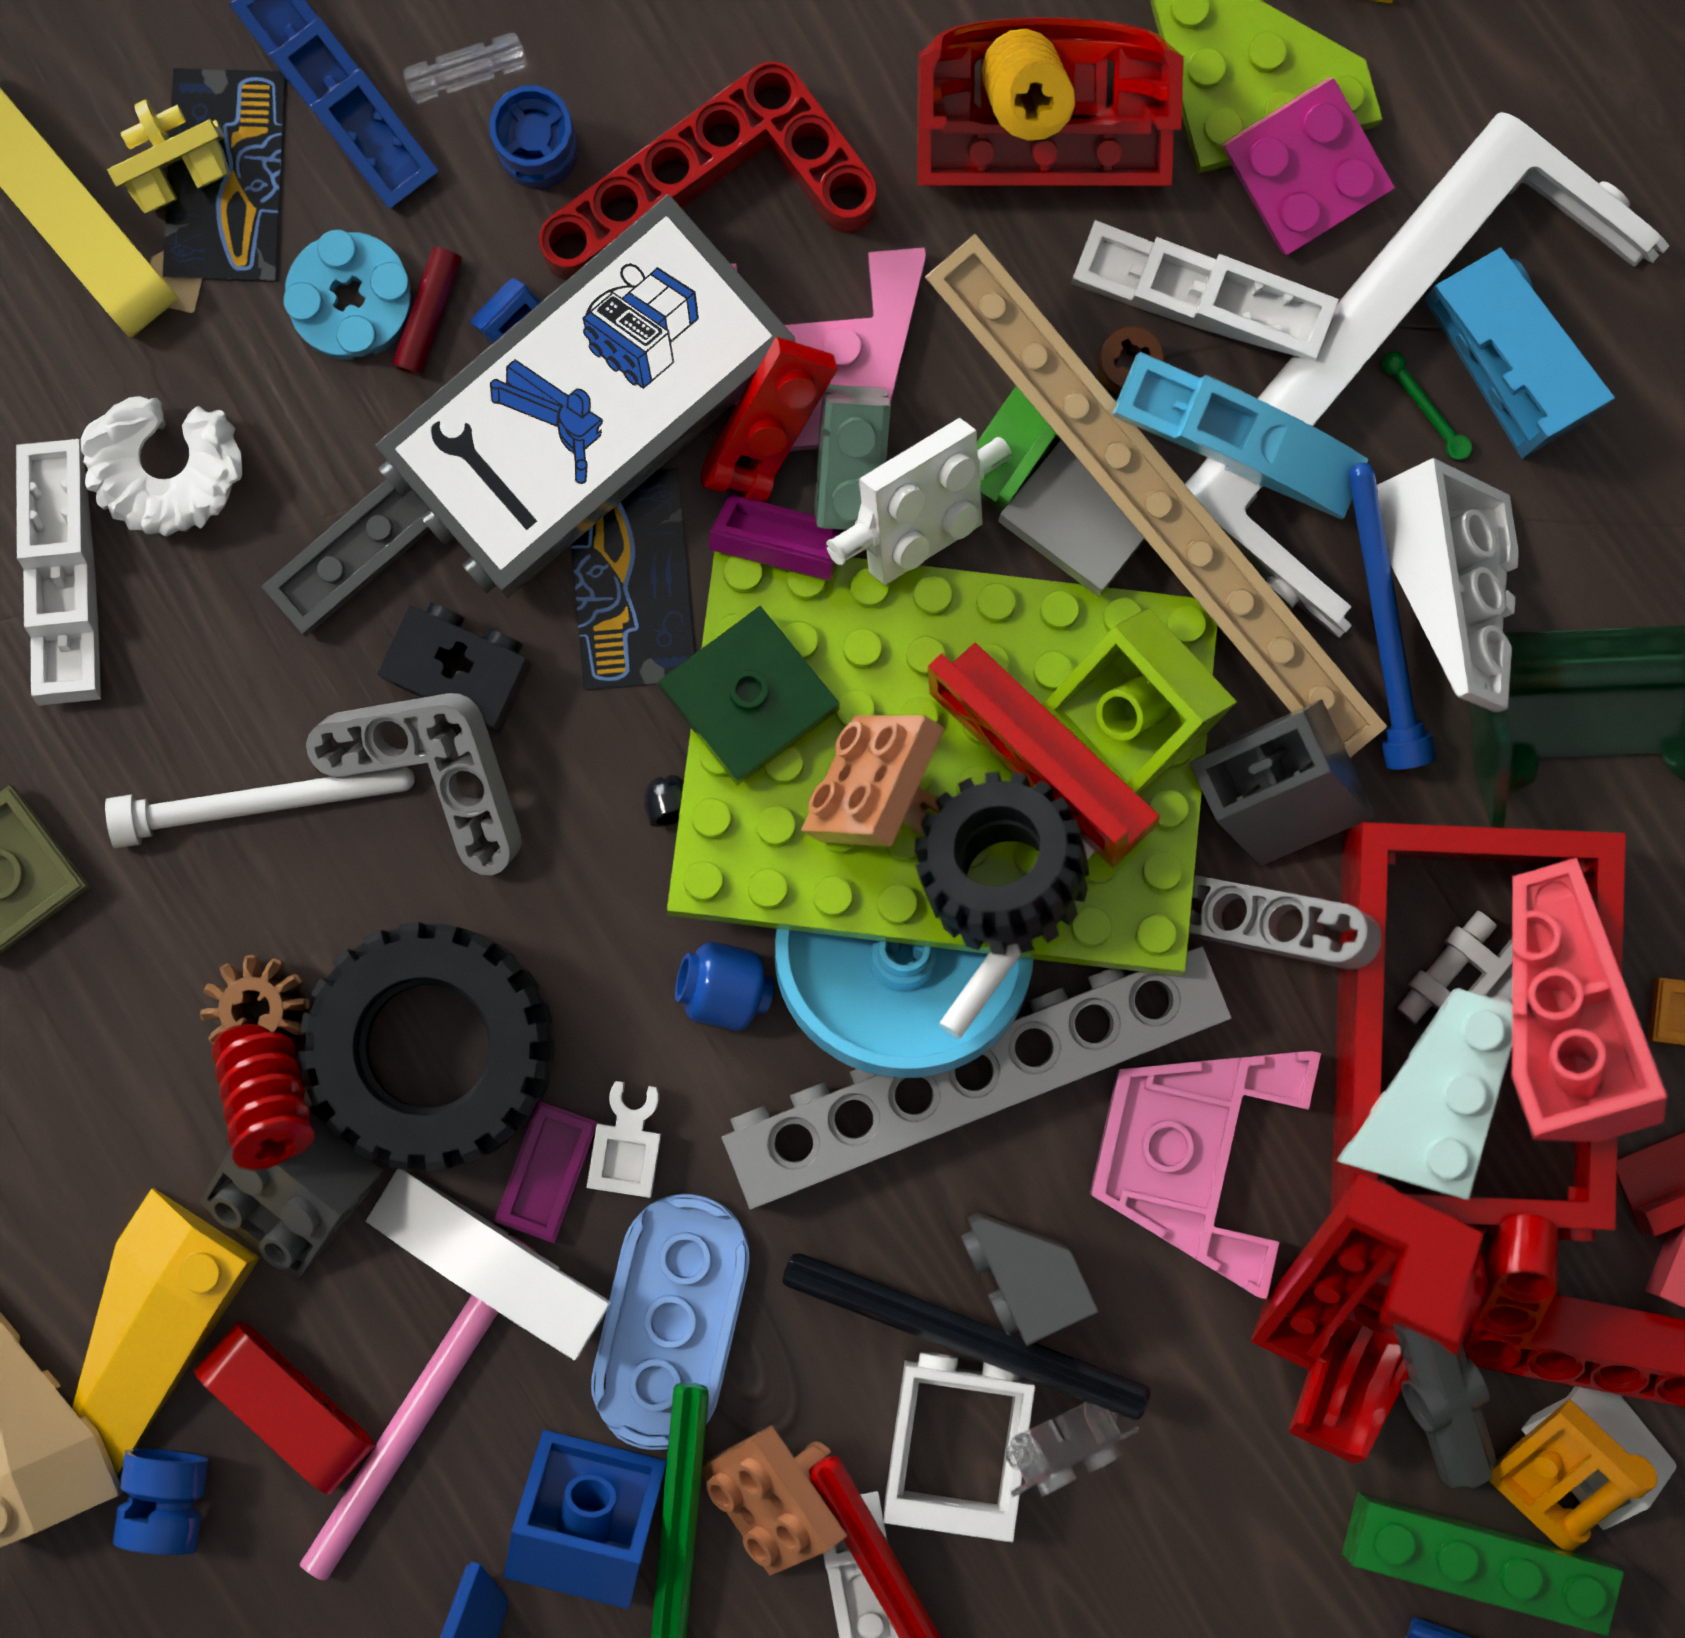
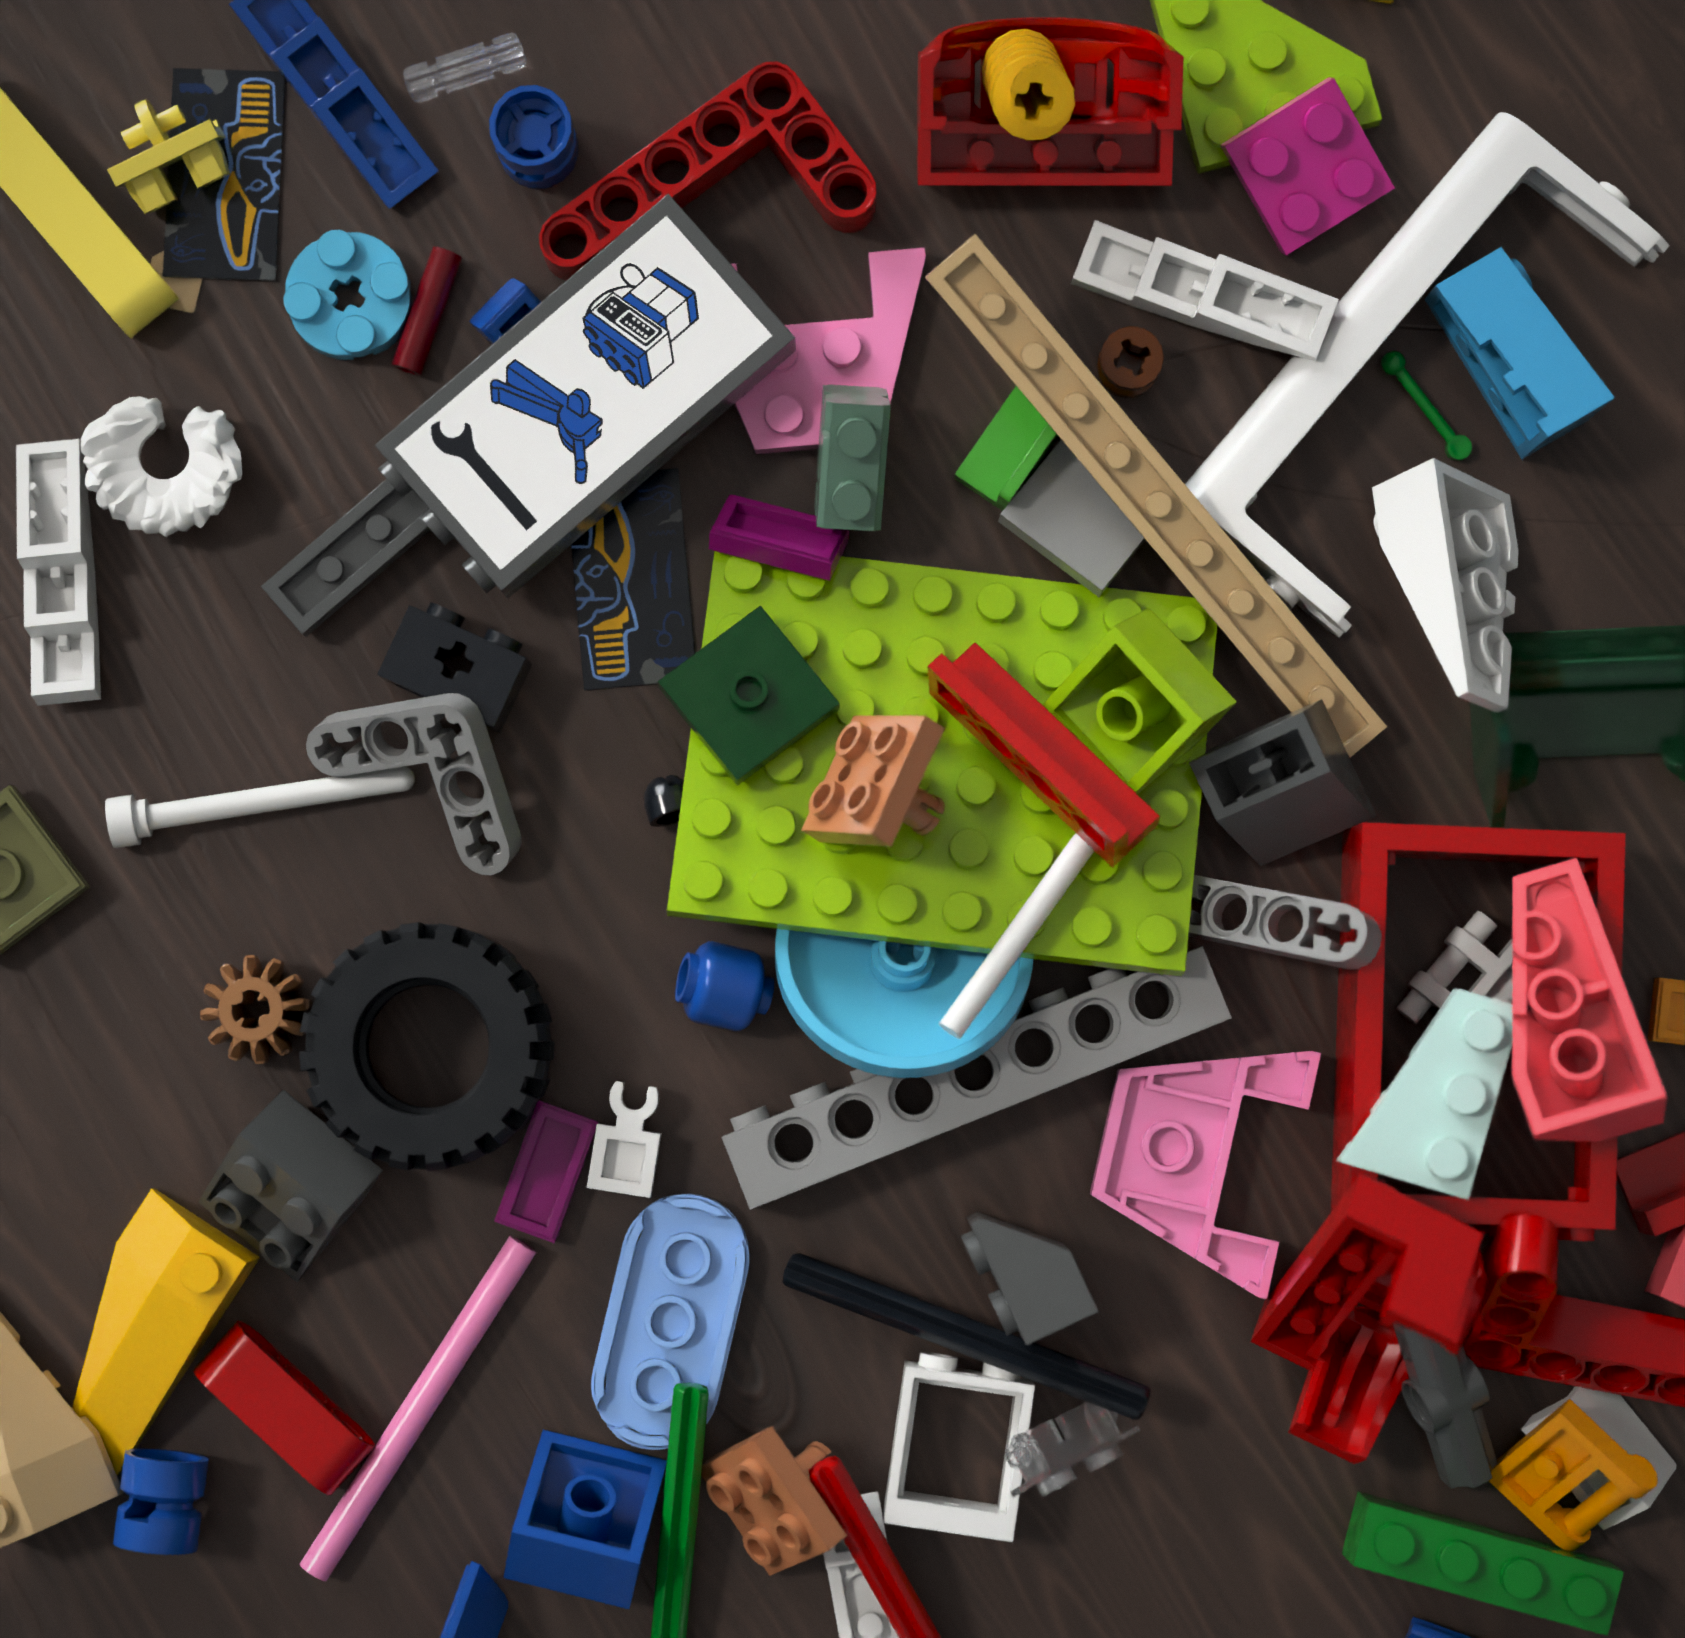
(261, 1096): red piece -> none
(488, 1263): white slope -> none
(768, 419): red plate -> none
(920, 501): white plate -> none
(992, 815): black tyre -> none
(1239, 432): medium azure slope -> none
(1406, 739): blue piece -> none

